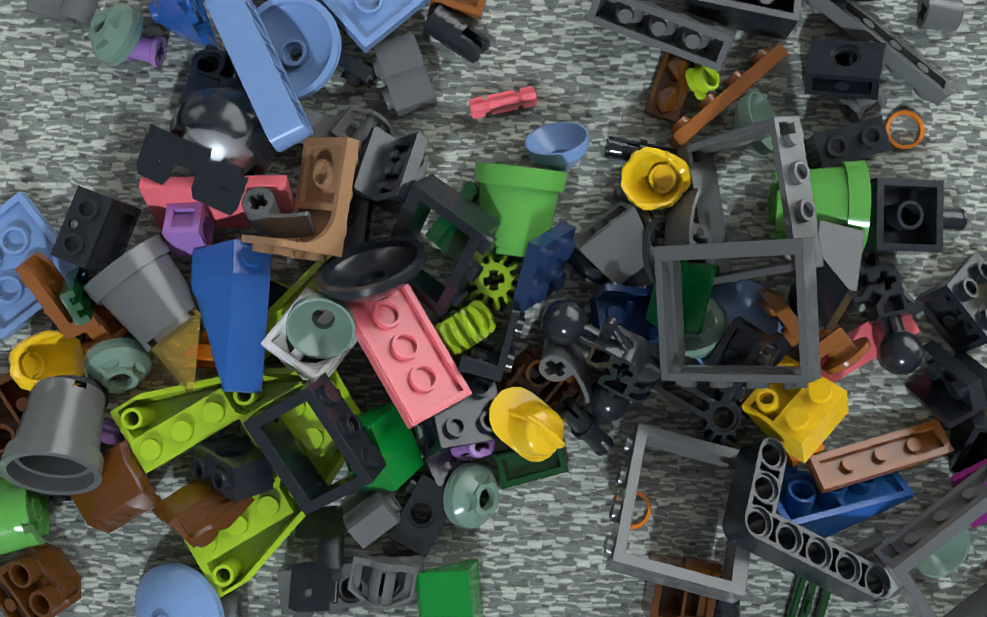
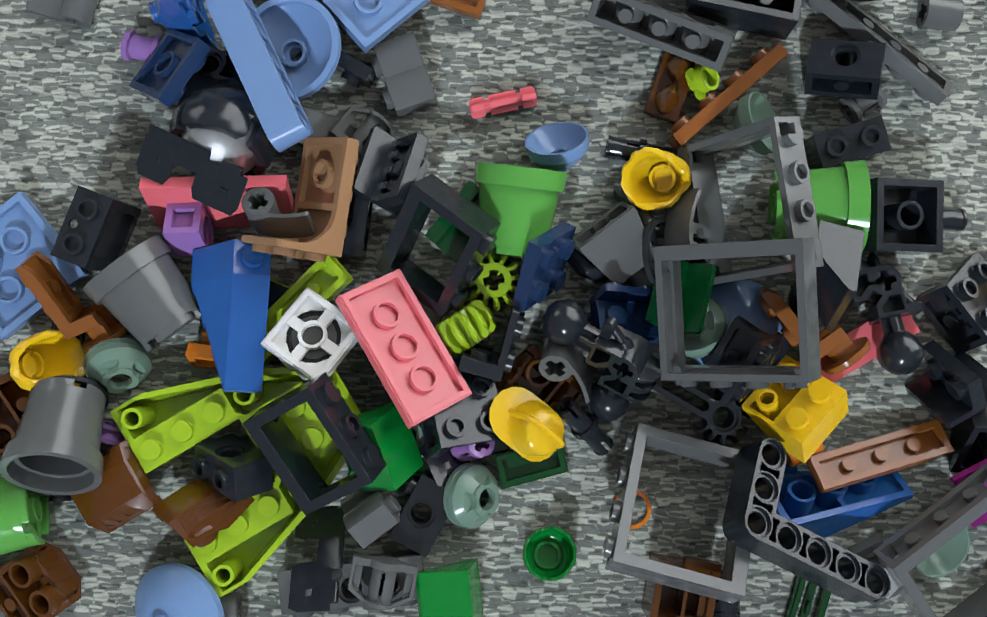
(72, 291): dark green tile -> none
(115, 33): sand green piece -> none
(170, 67): none -> dark blue plate
(179, 353): clear yellow slope -> none
(320, 339): sand green piece -> none
(371, 269): black dish -> none
(456, 34): black hinge -> none
(549, 553): none -> green hair
(920, 126): orange piece -> none

